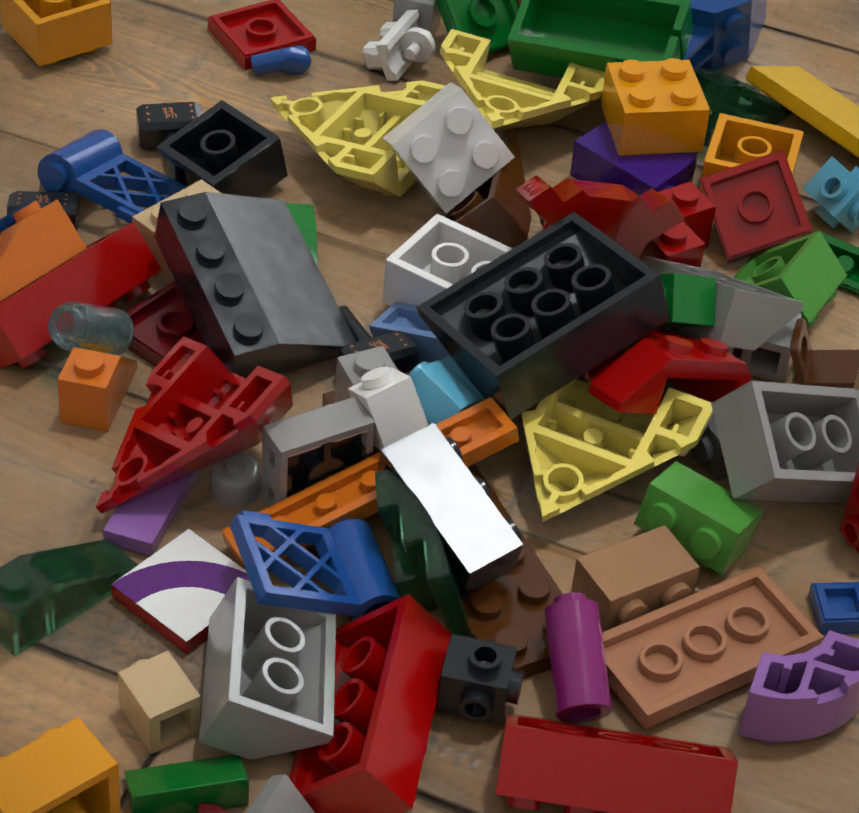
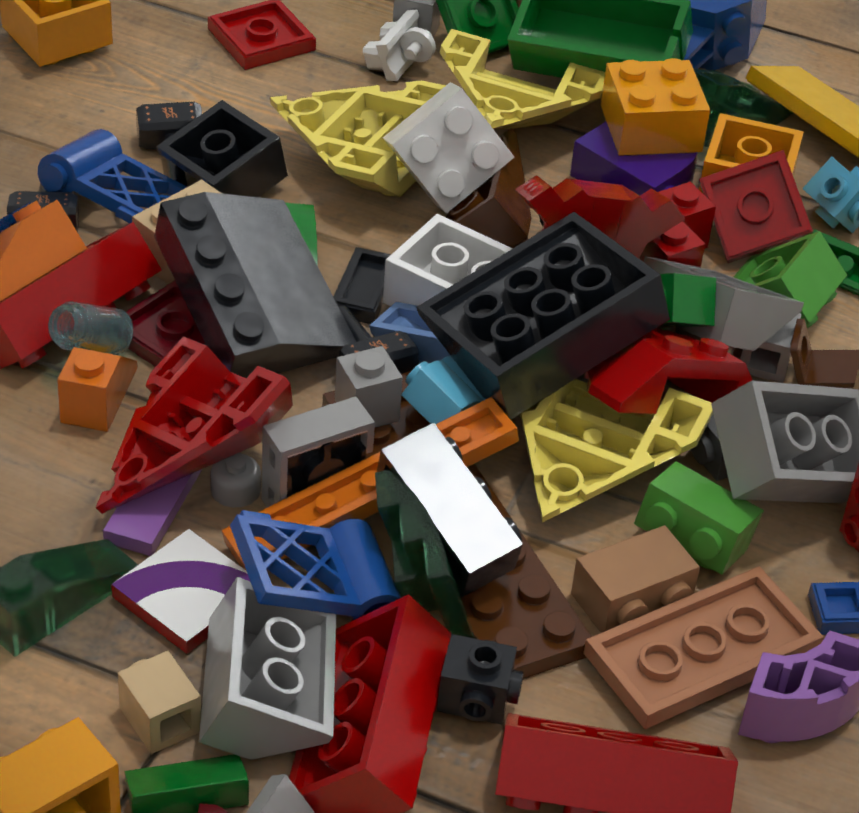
(287, 60): blue arm -> none
(363, 284): none -> black tile
(391, 403): white brick -> none
(577, 659): magenta brick -> none

